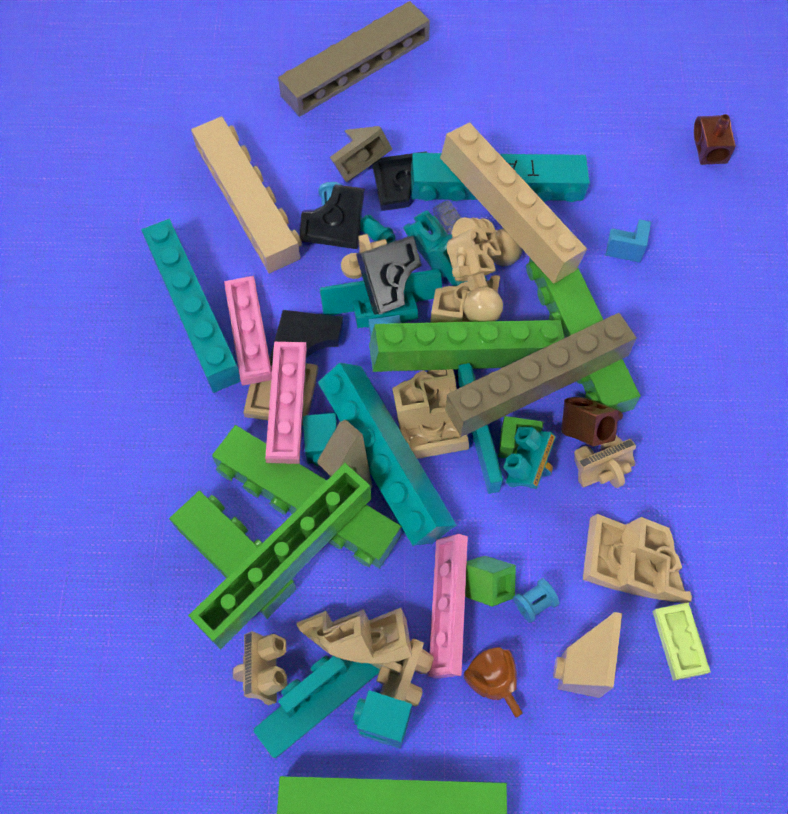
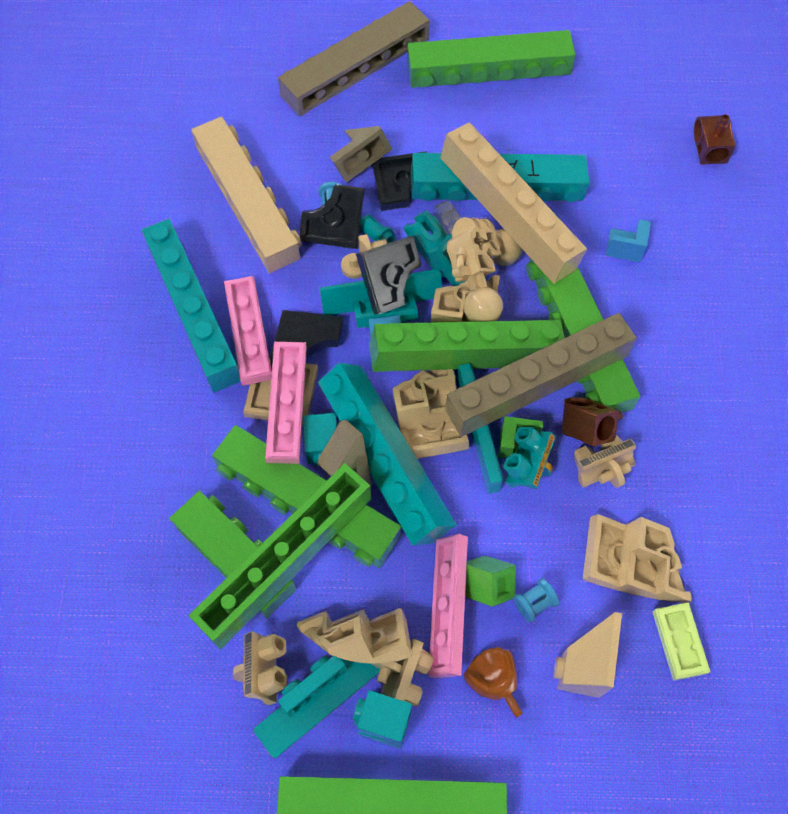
(490, 58): none -> bright green brick

